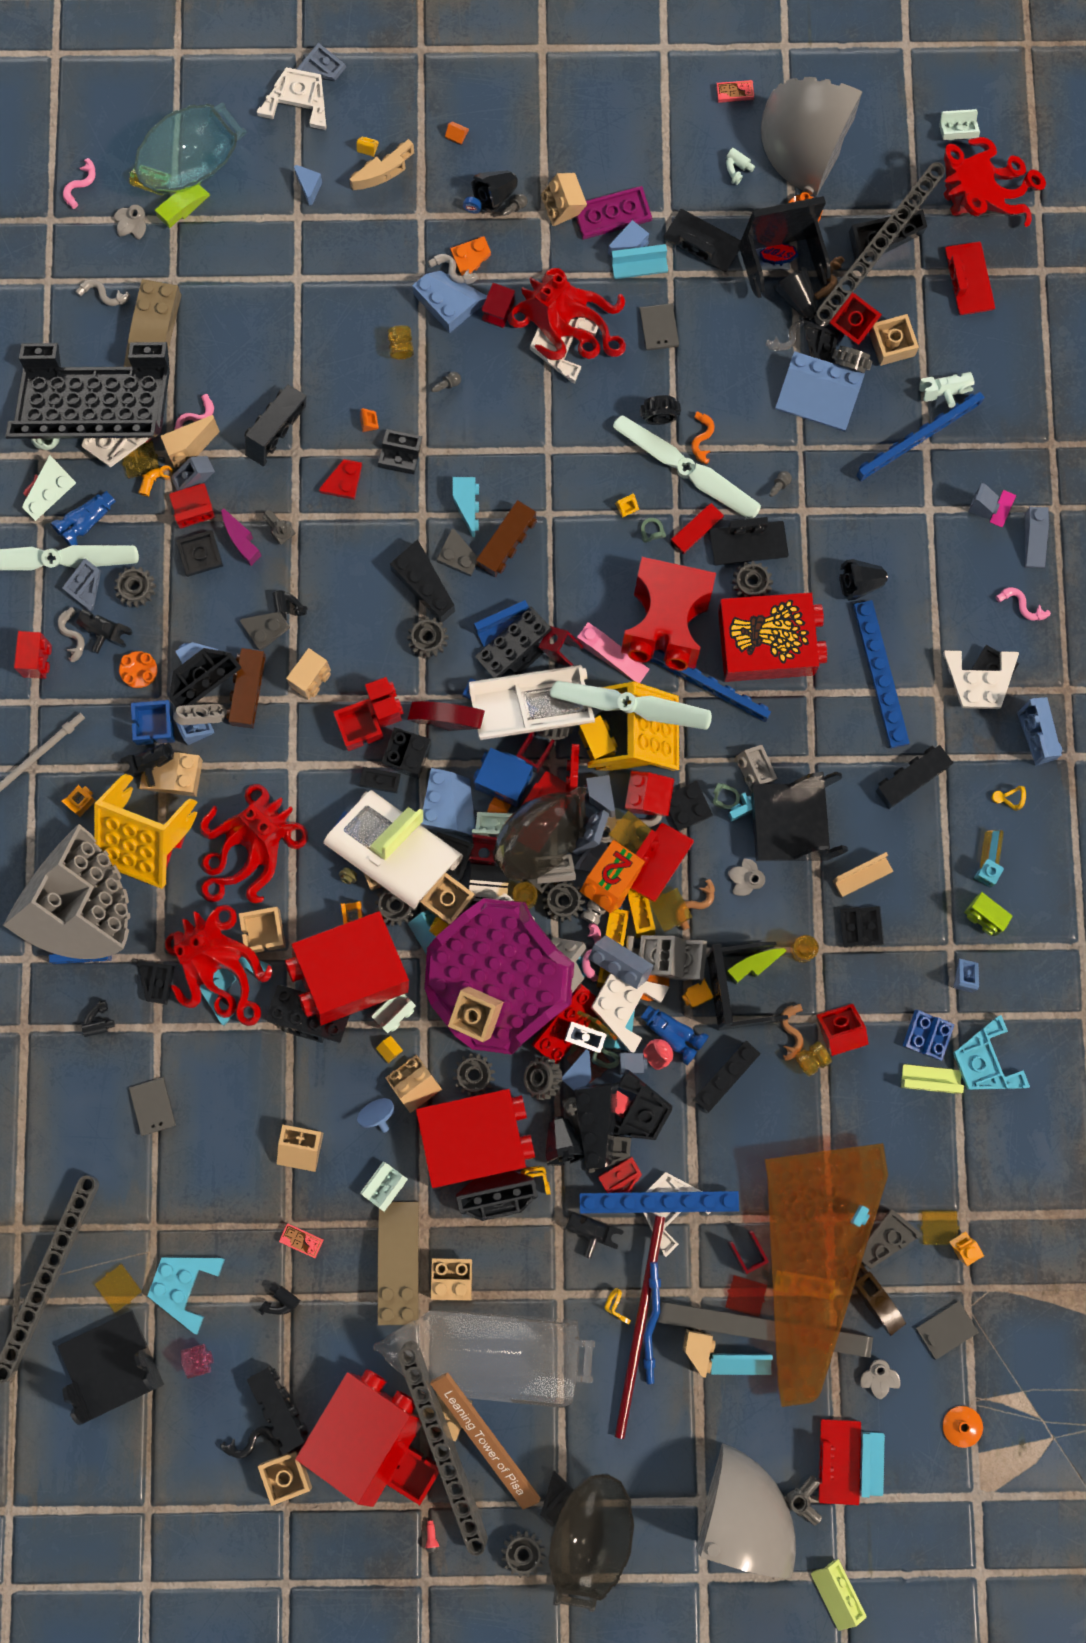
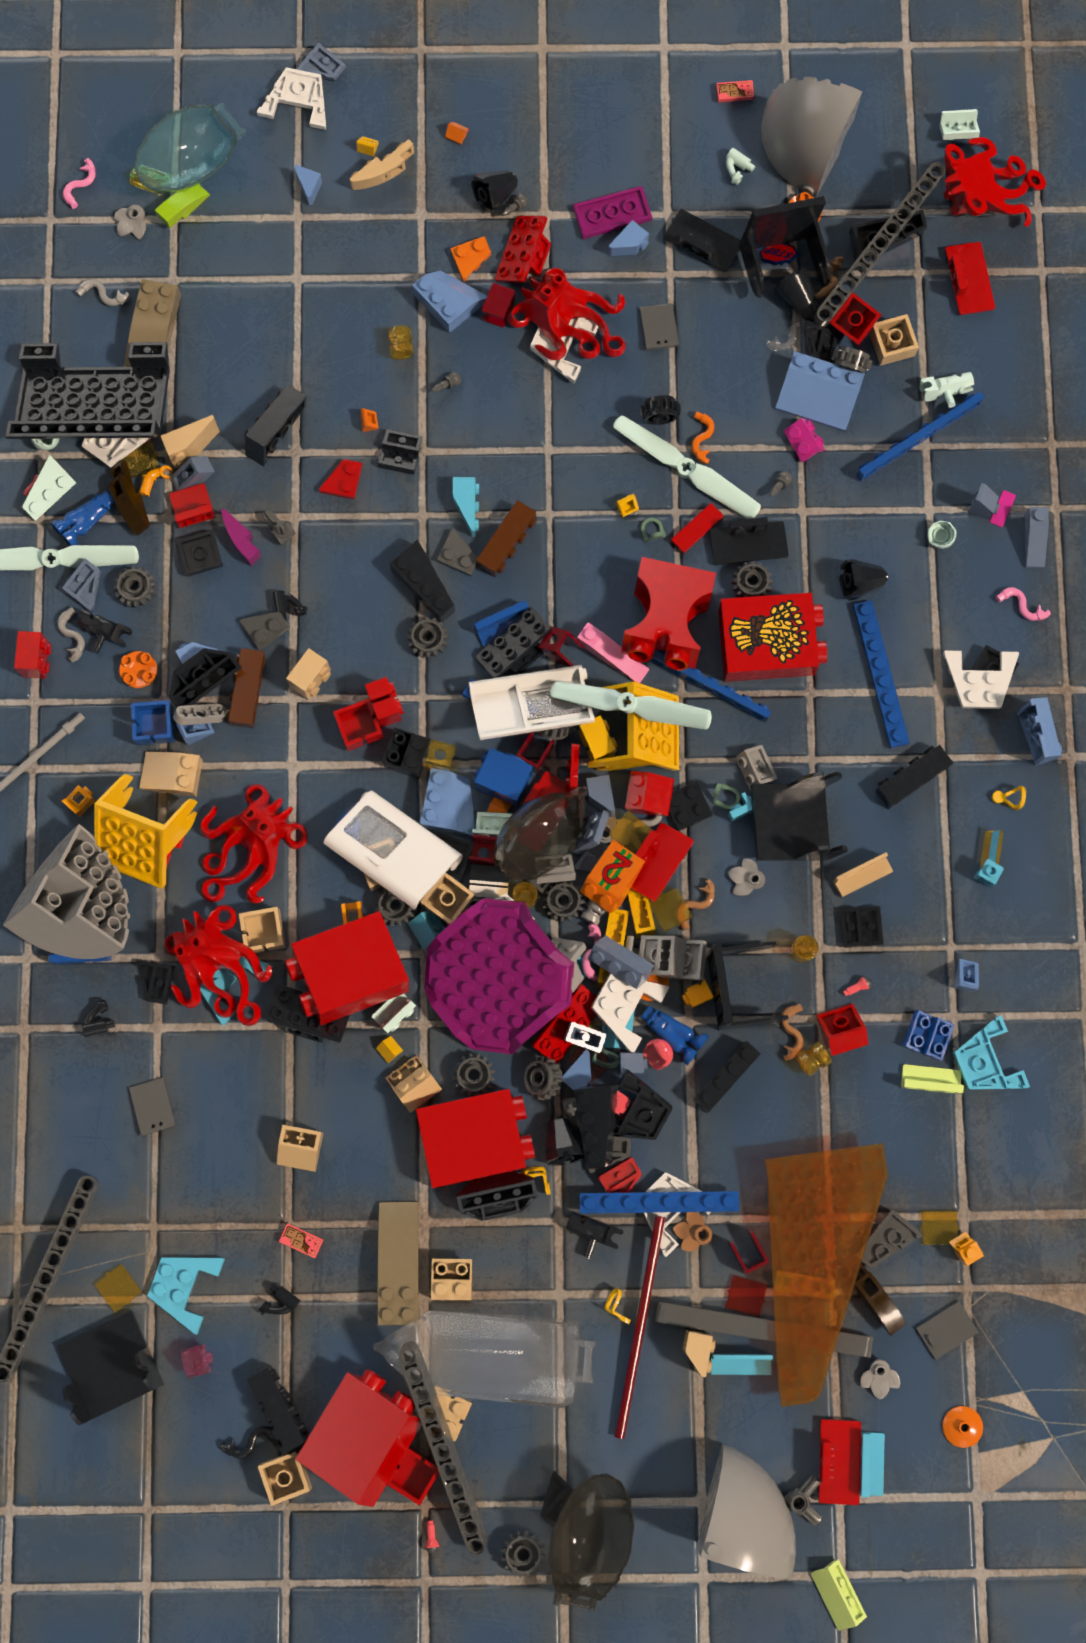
(127, 501): none -> dark brown slope
(146, 761): black piece -> none
(209, 409): bright pink animal -> none
(348, 875): olive plate -> none
(376, 1114): medium blue shield -> none
(380, 780): black plate -> none
(383, 1186): light aqua bracket -> none
(397, 833): yellowish green panel -> none
(433, 762): none -> clear yellow piece
(438, 926): yellow slope -> none
(446, 715): dark red slope -> none
(467, 278): light grey animal -> none
(472, 205): blue tile -> none
(475, 1014): tan brick -> none
(485, 1441): medium nougat tile -> none
(524, 250): none -> red bracket
(563, 198): tan slope -> none
(597, 1025): clear yellow piece -> none
(639, 261): medium azure panel -> none
(654, 1284): blue bar -> none
(689, 1232): none -> medium nougat plate
(755, 964): lime slope -> none
(804, 439): none -> dark pink bracket
(860, 1216): medium azure plate -> none
(864, 983): none -> coral piece
(941, 534): none -> light aqua hair
(988, 914): lime slope -> none

